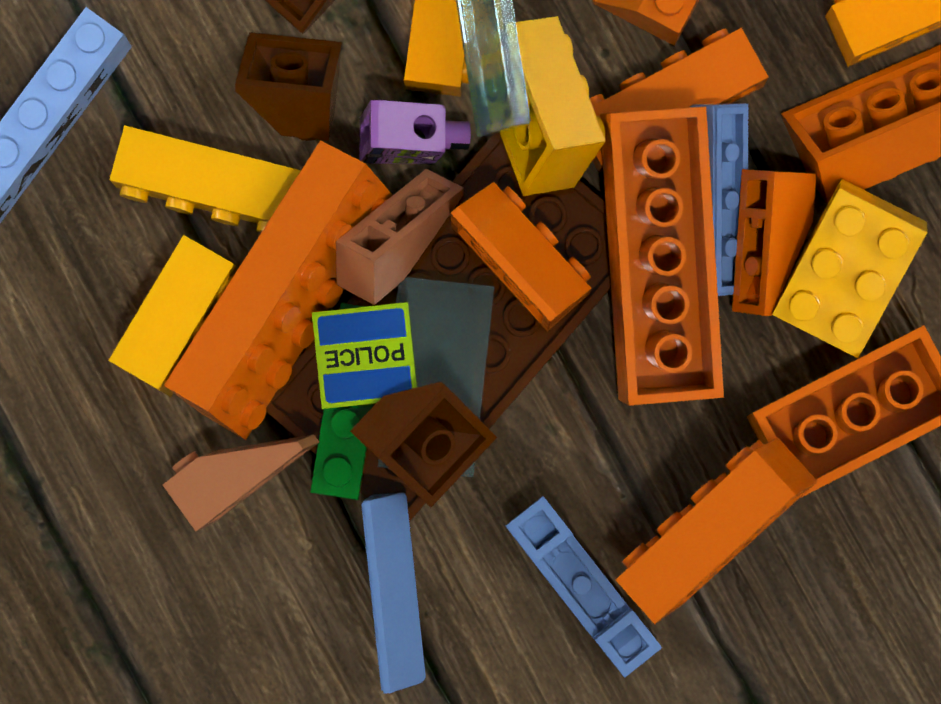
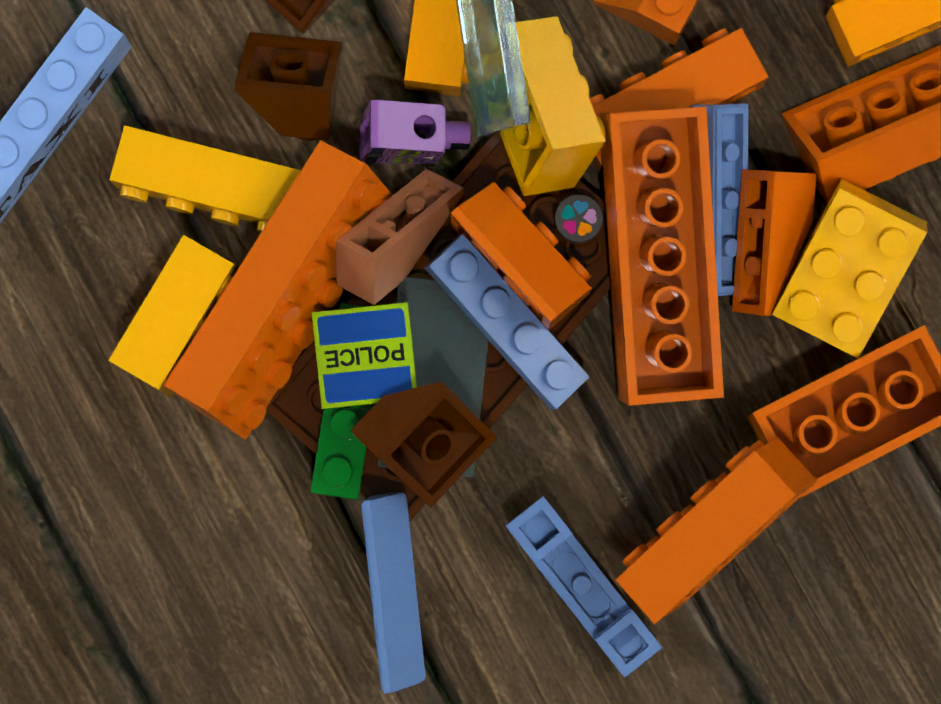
(222, 479): nougat slope -> none
(507, 322): none -> medium blue plate
(578, 219): none -> dark grey tile

